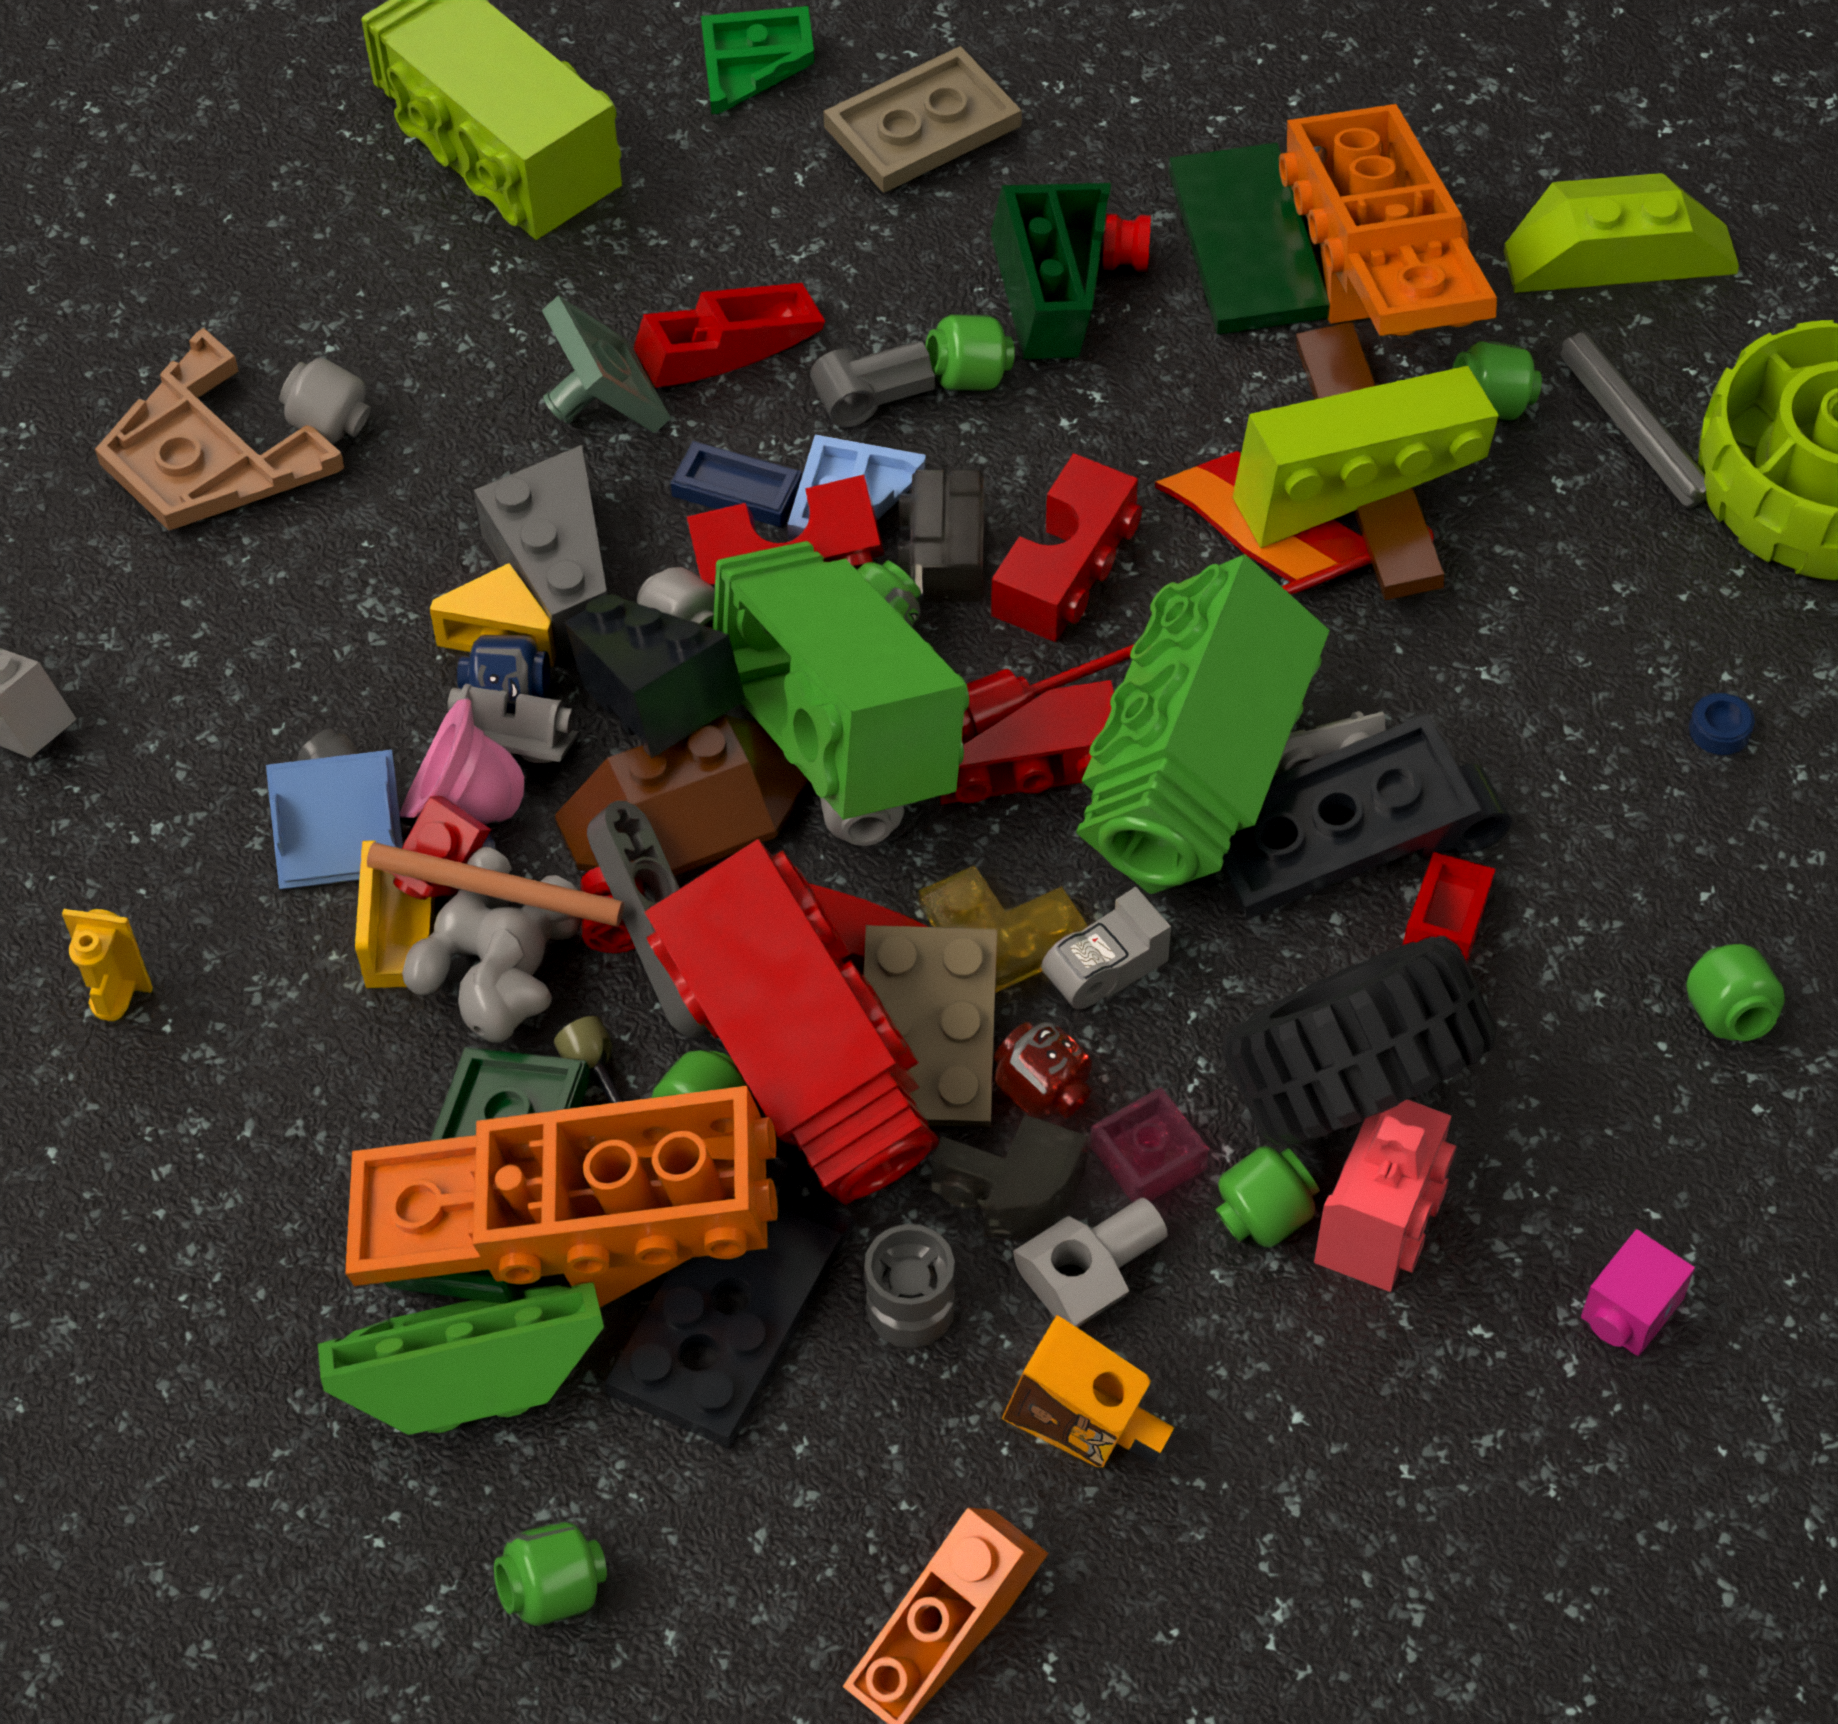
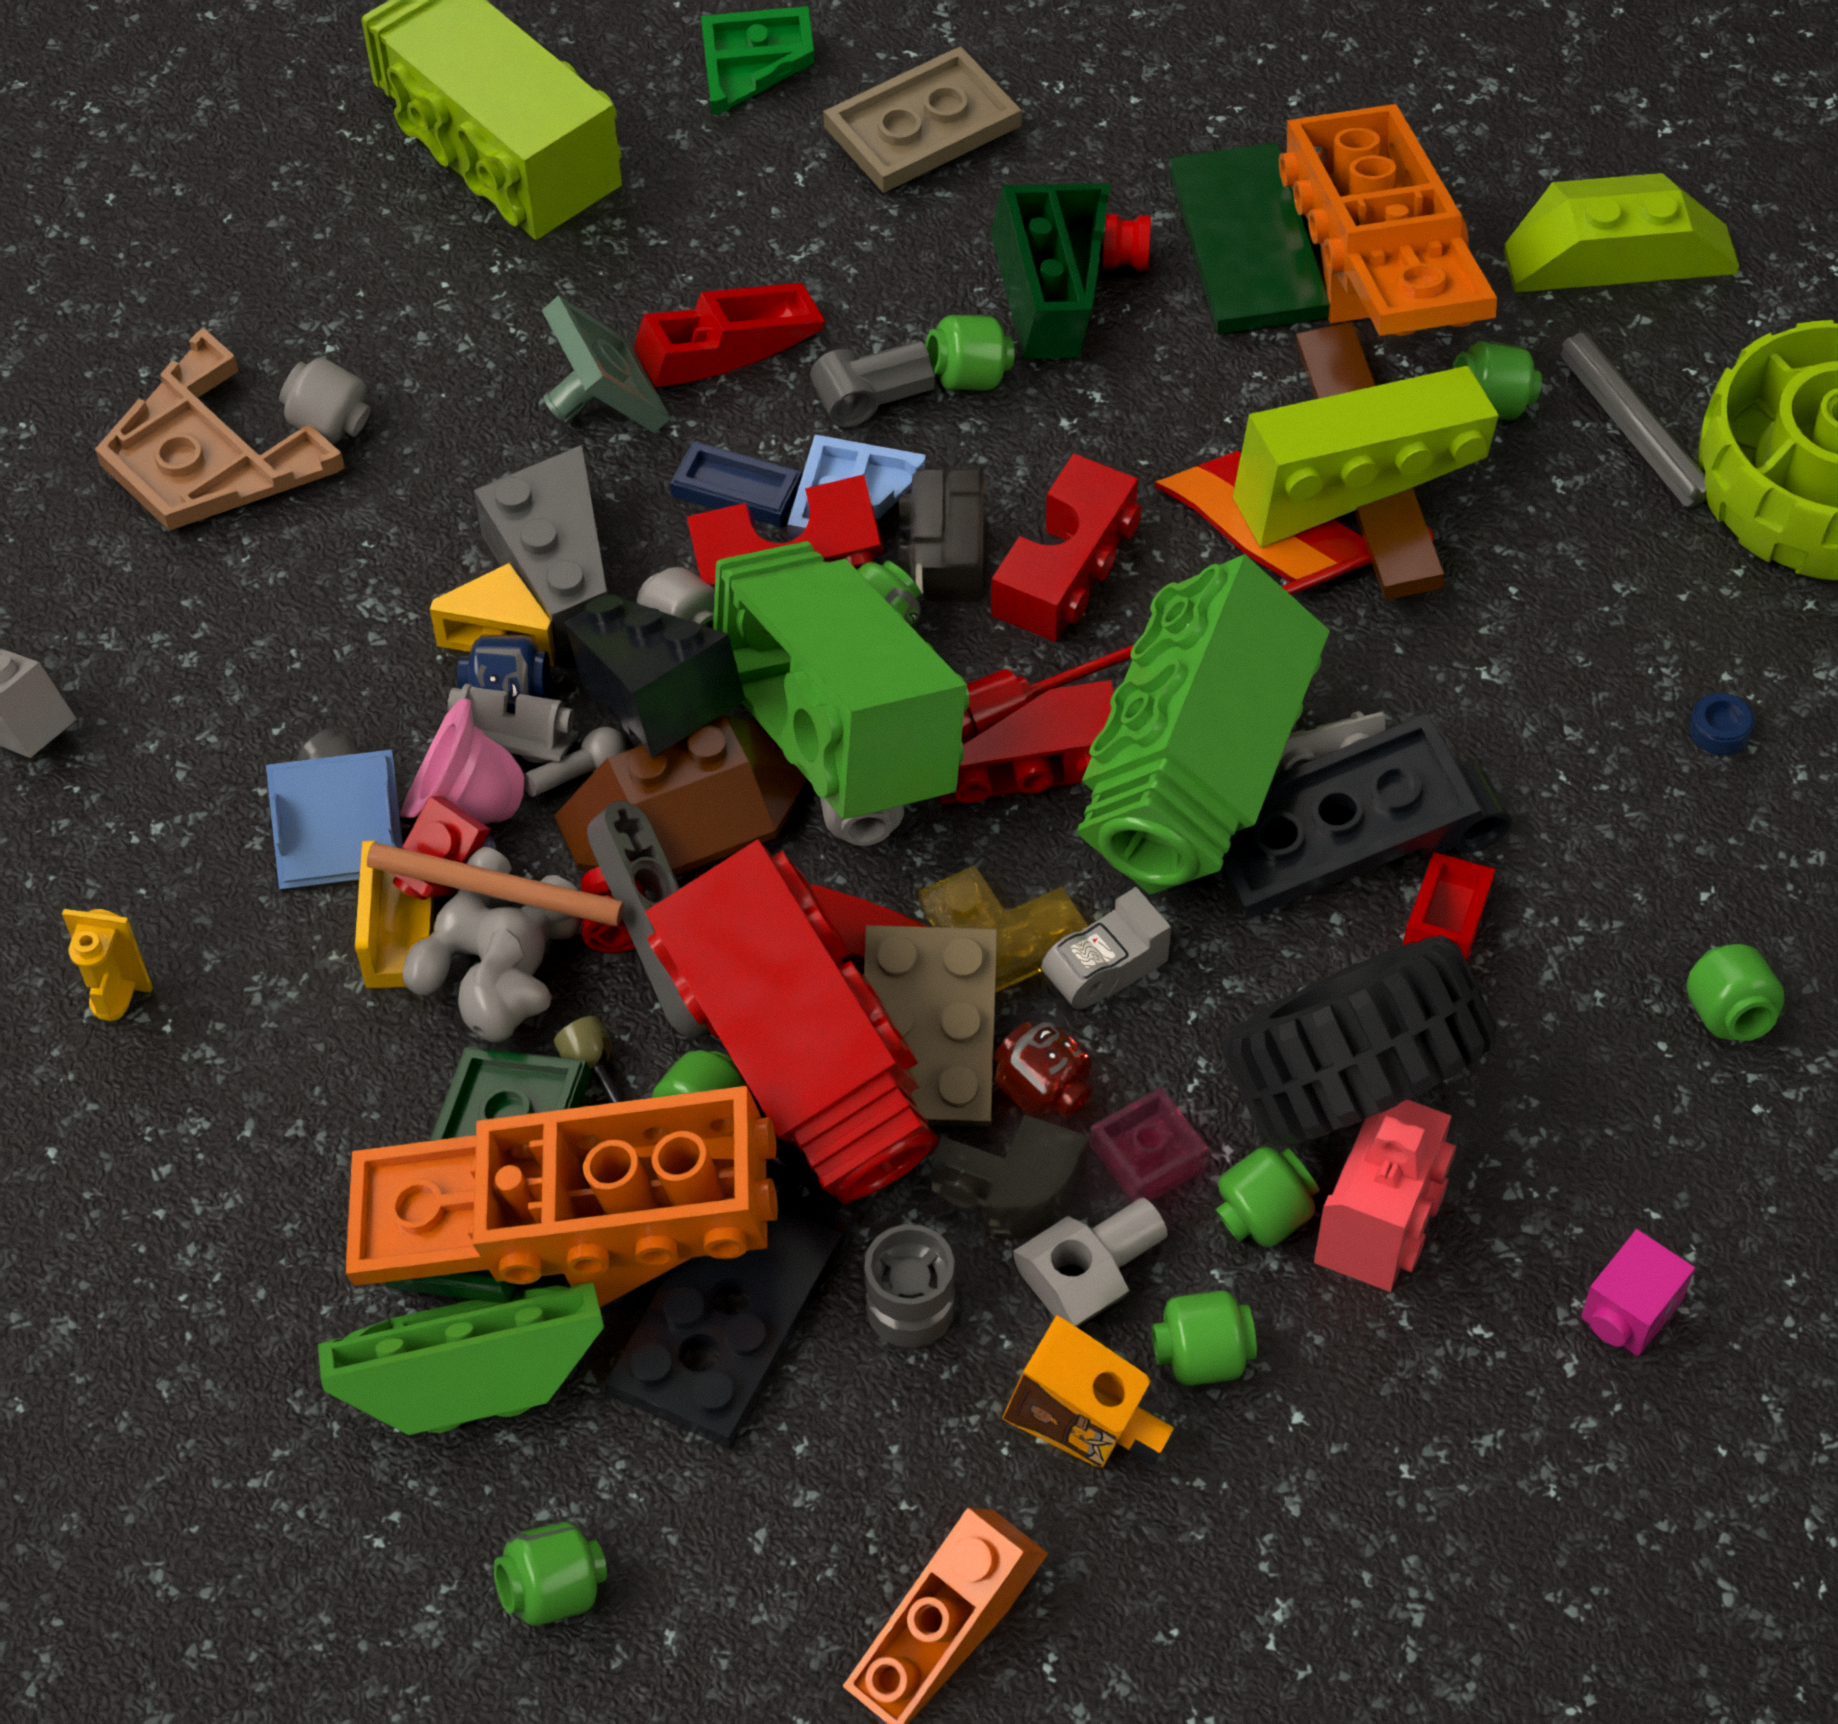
(594, 750): none -> light grey bar
(1205, 1337): none -> bright green head

